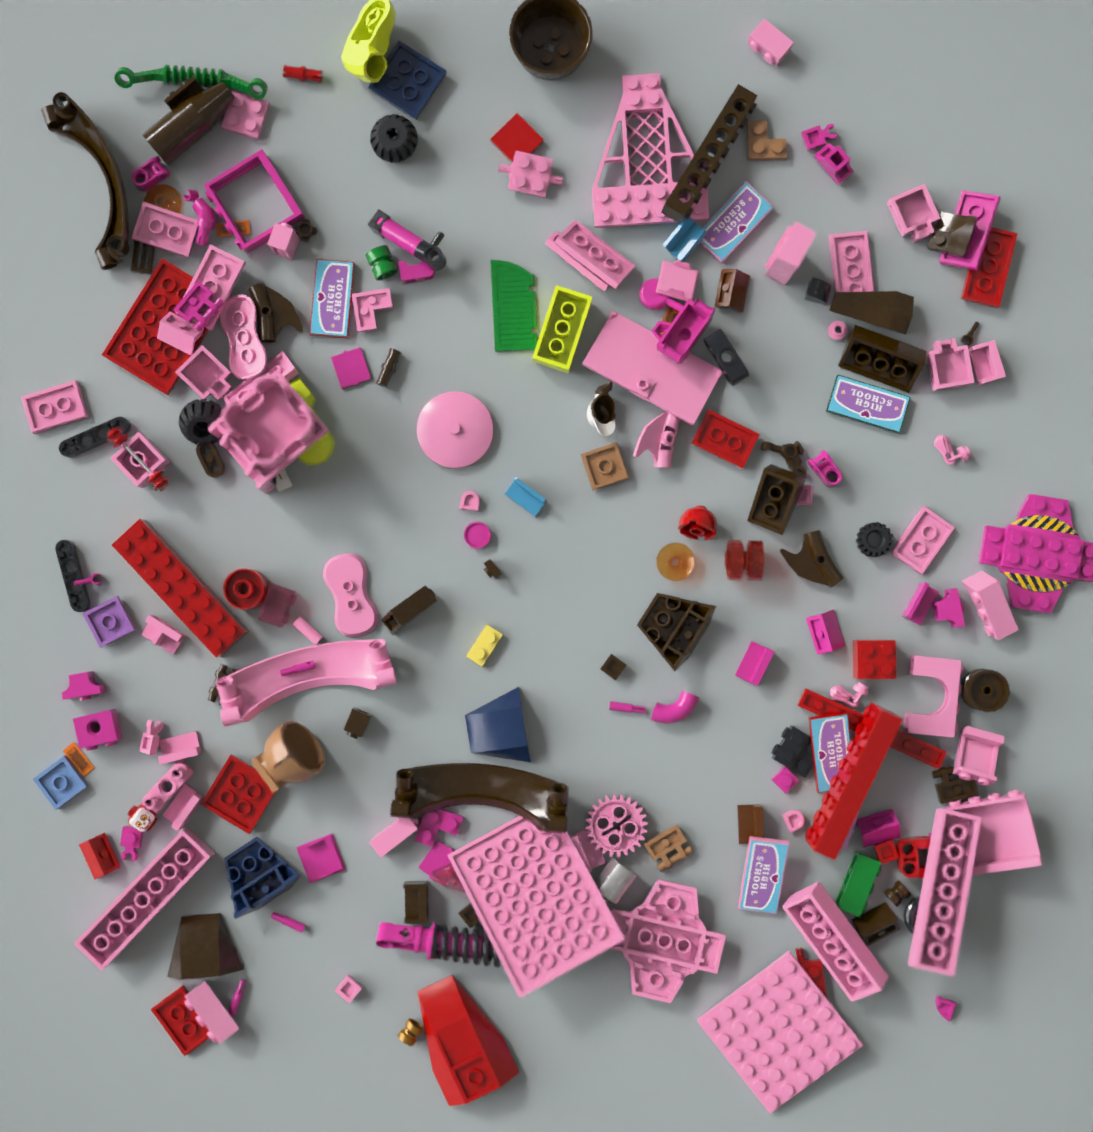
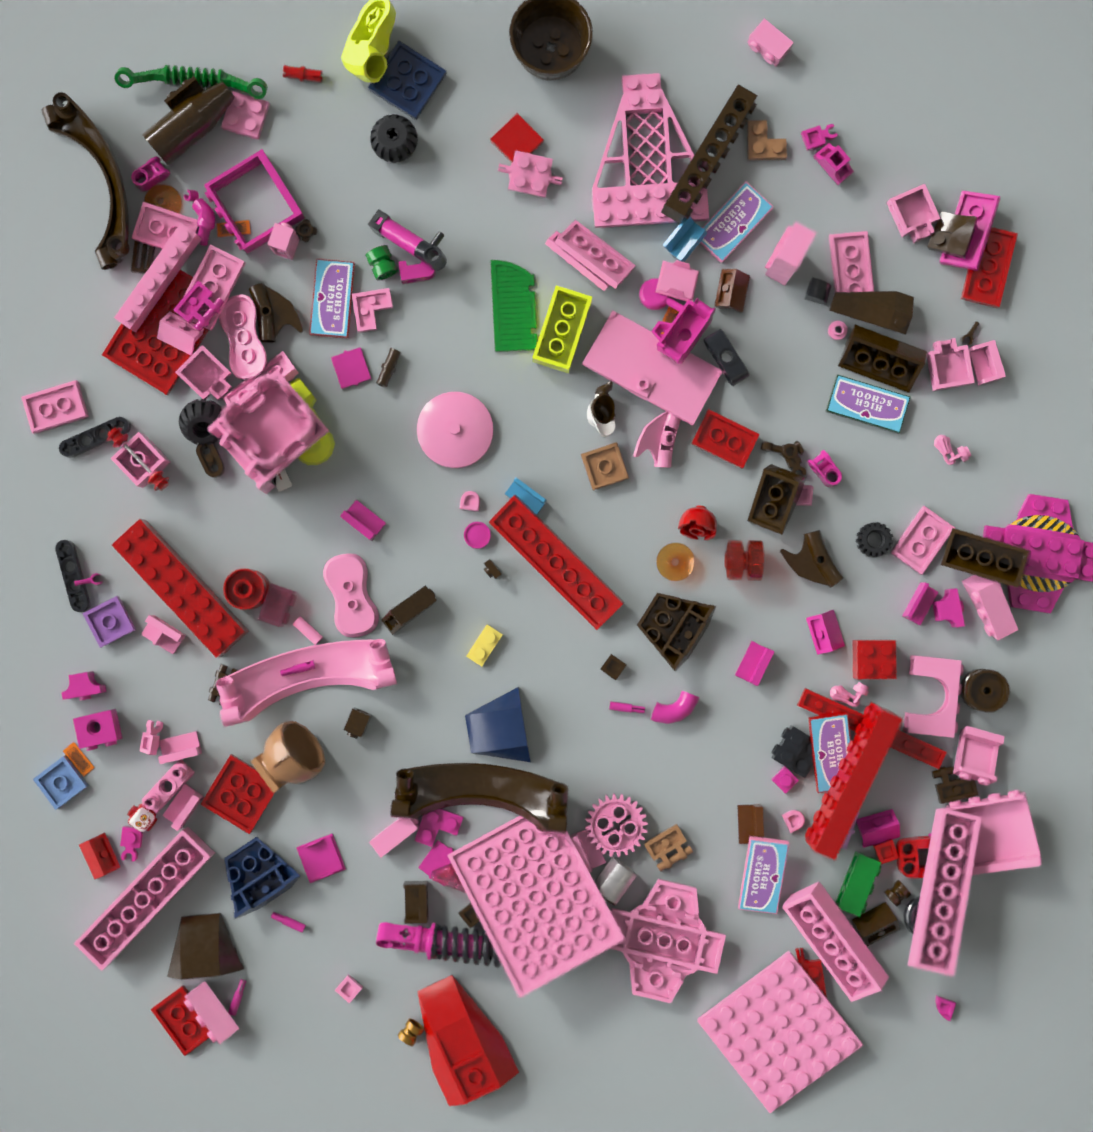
(158, 277): none -> bright pink brick
(363, 520): none -> dark pink panel
(556, 562): none -> red plate
(986, 557): none -> dark brown slope

